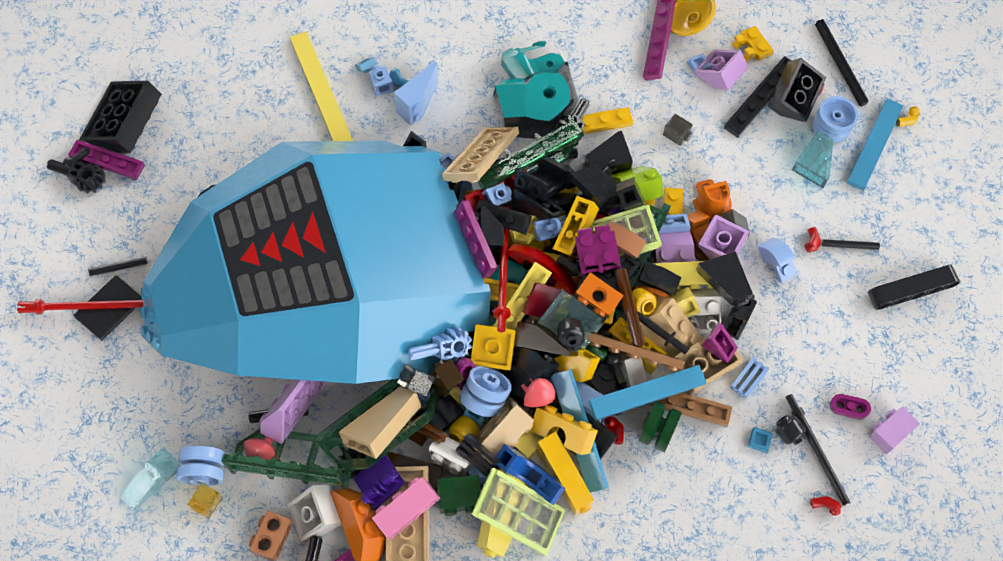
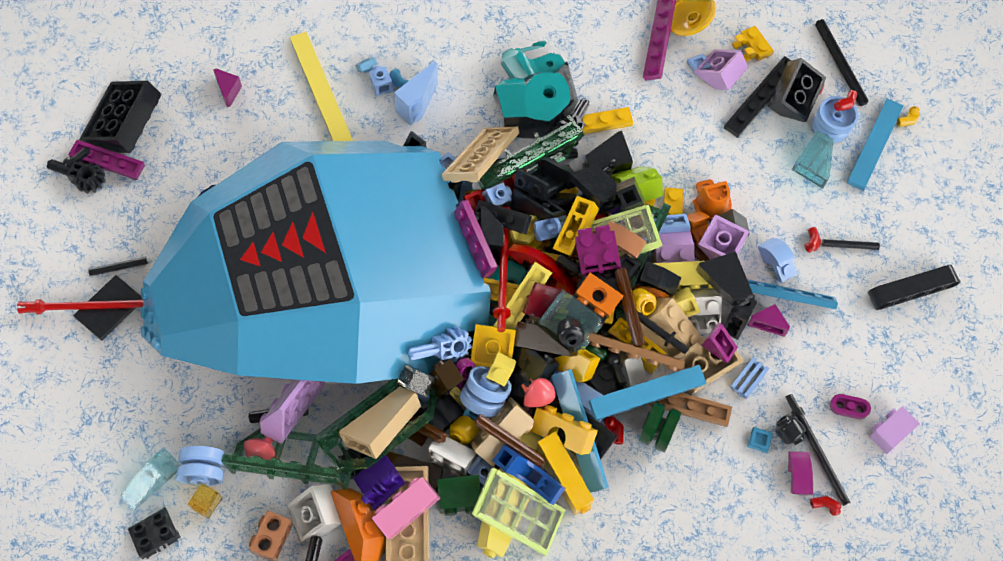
(153, 533): none -> black hinge
(228, 84): none -> magenta slope
(476, 457): black tile -> none
(501, 369): none -> light yellow brick
(510, 440): none -> reddish brown axle
(678, 130): clear smoke brick -> none
(770, 320): none -> magenta slope
(793, 294): none -> dark azure tile
(801, 472): none -> magenta slope
(846, 103): none -> red arm

